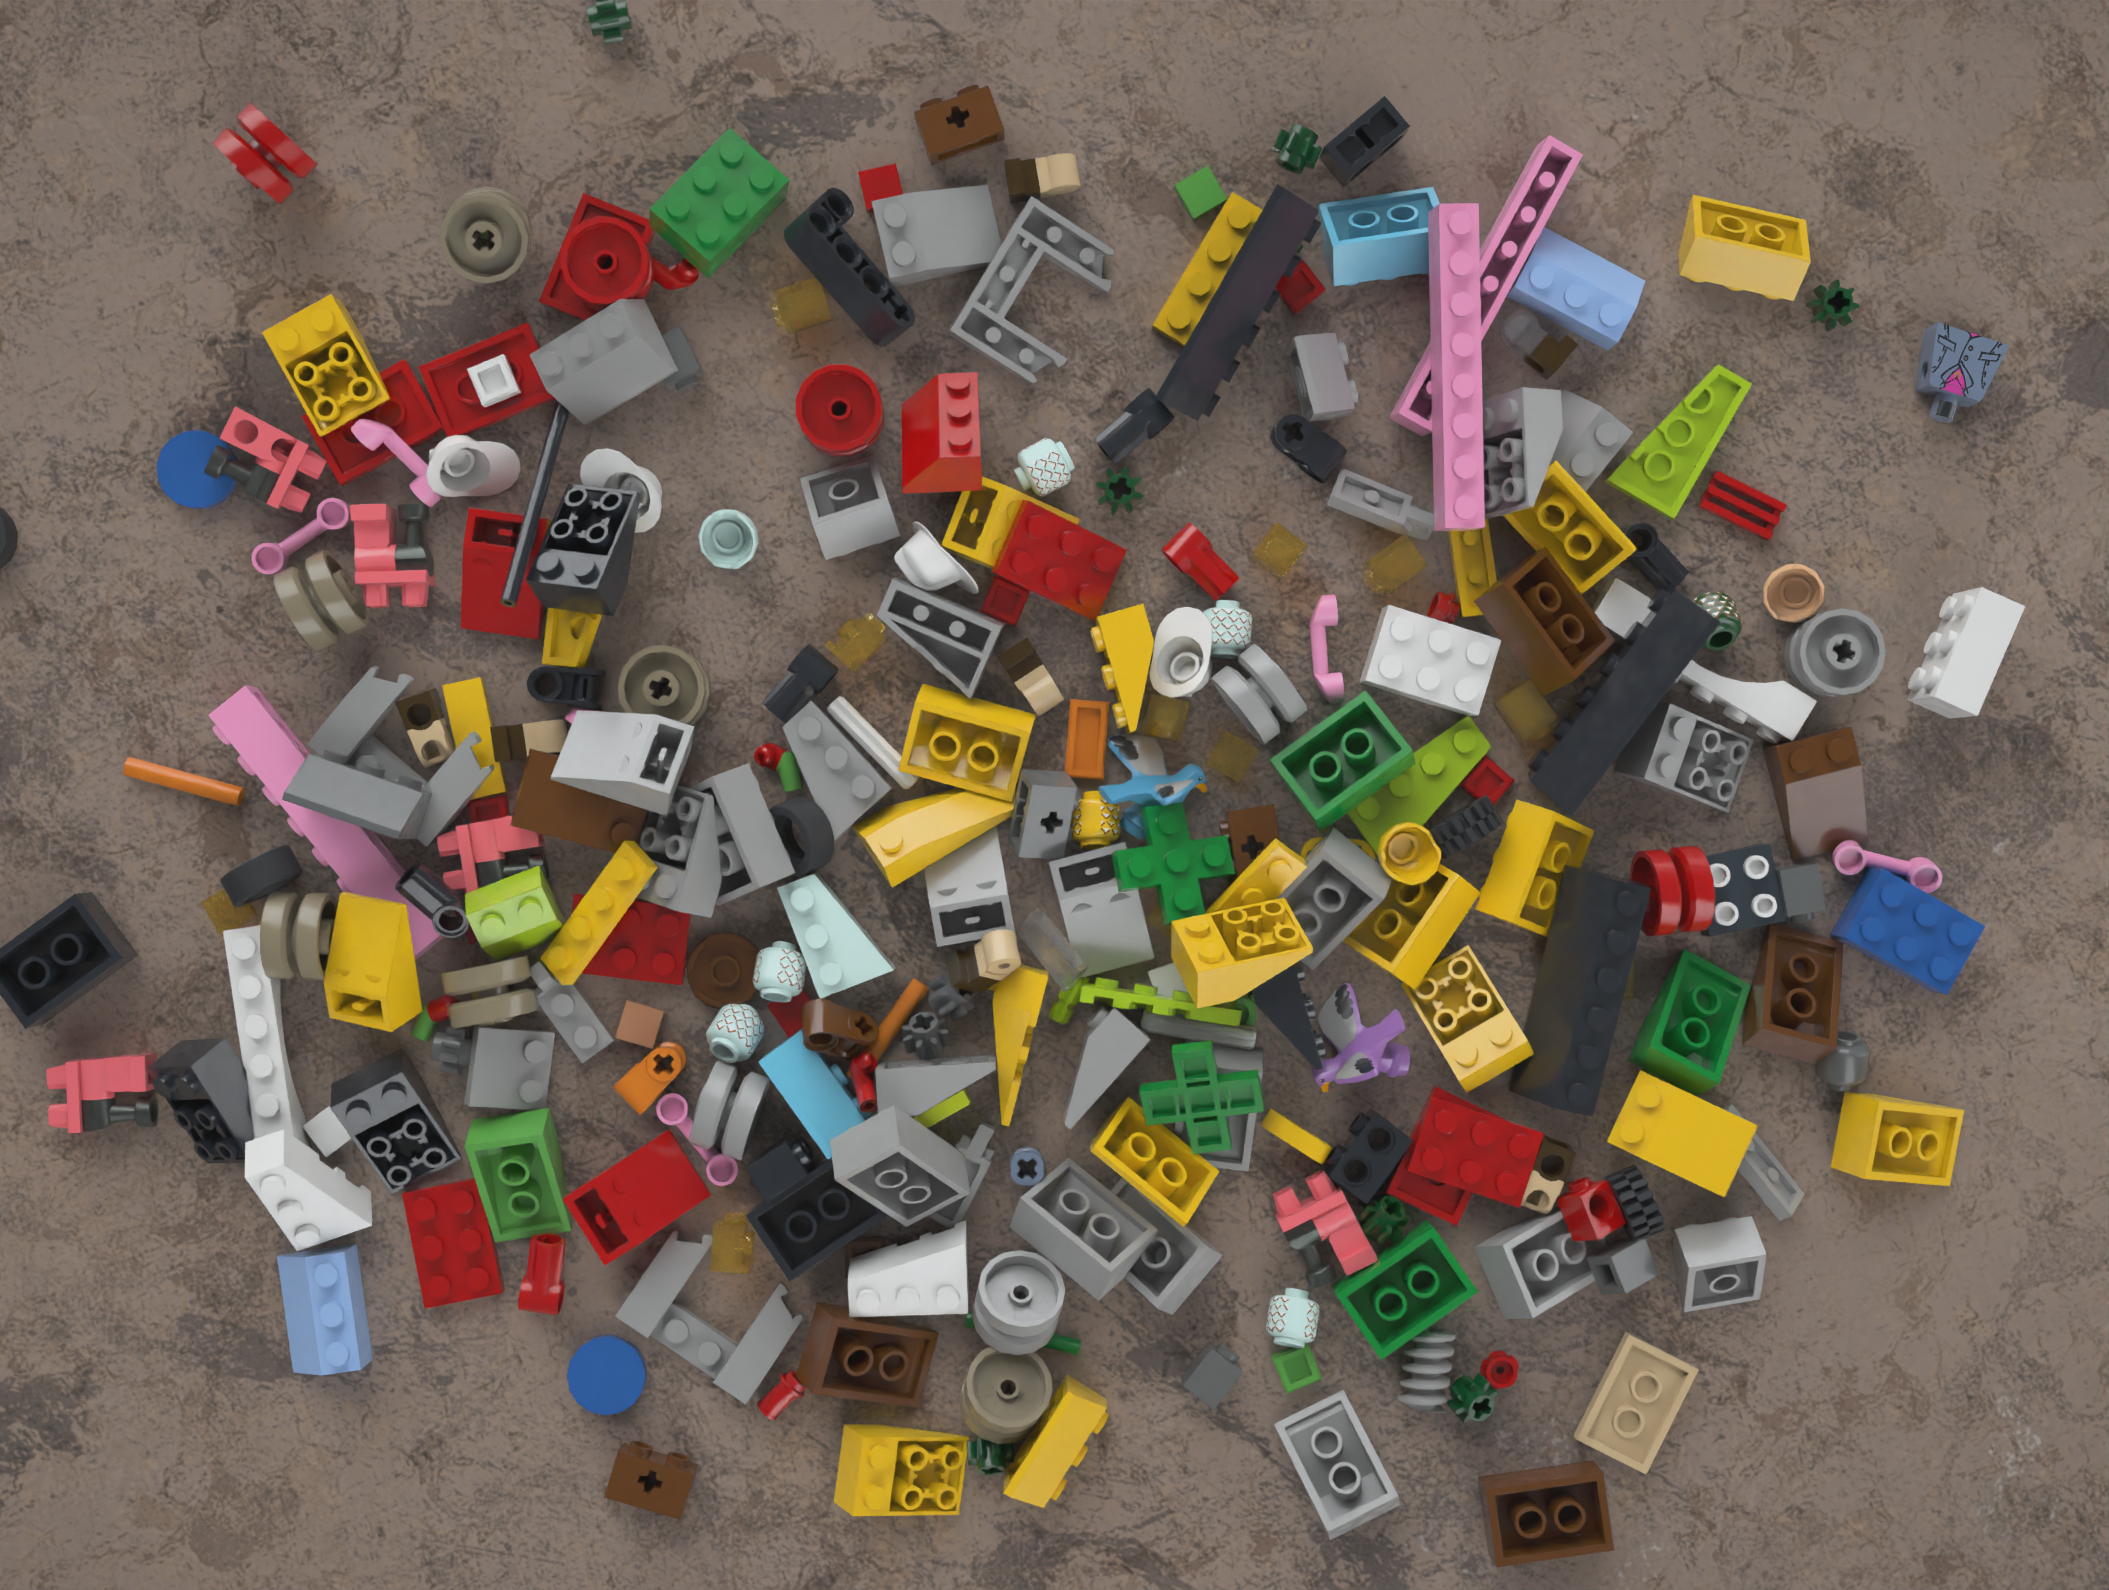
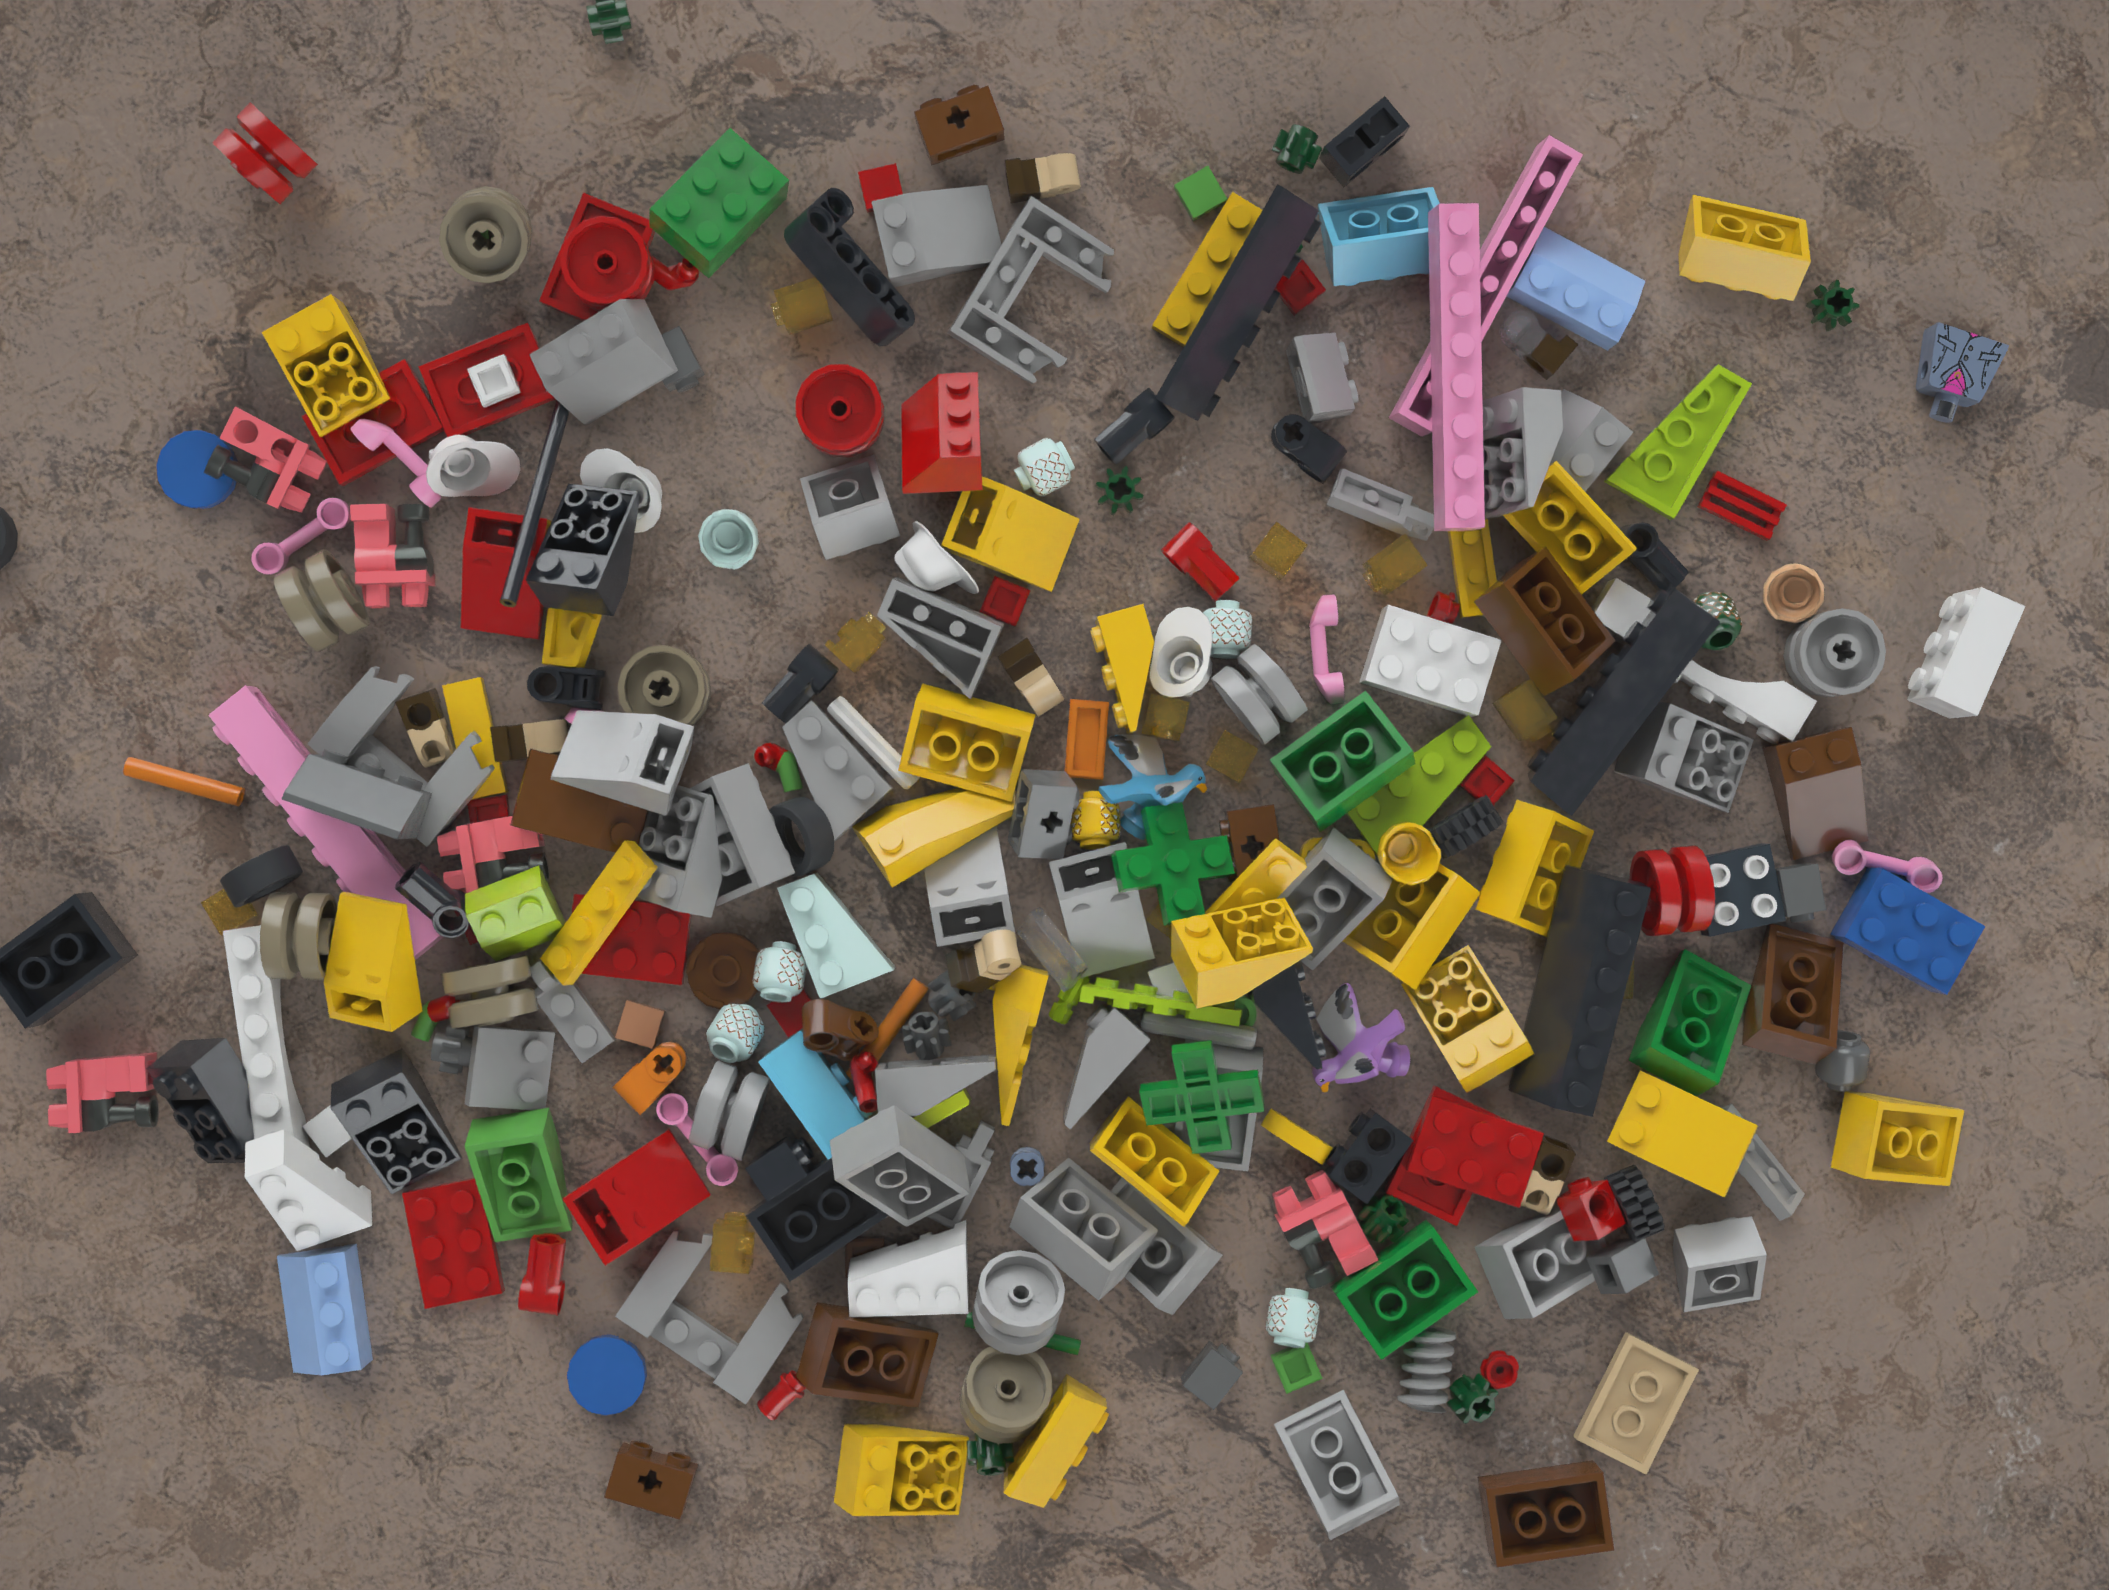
(1059, 560): red plate -> none

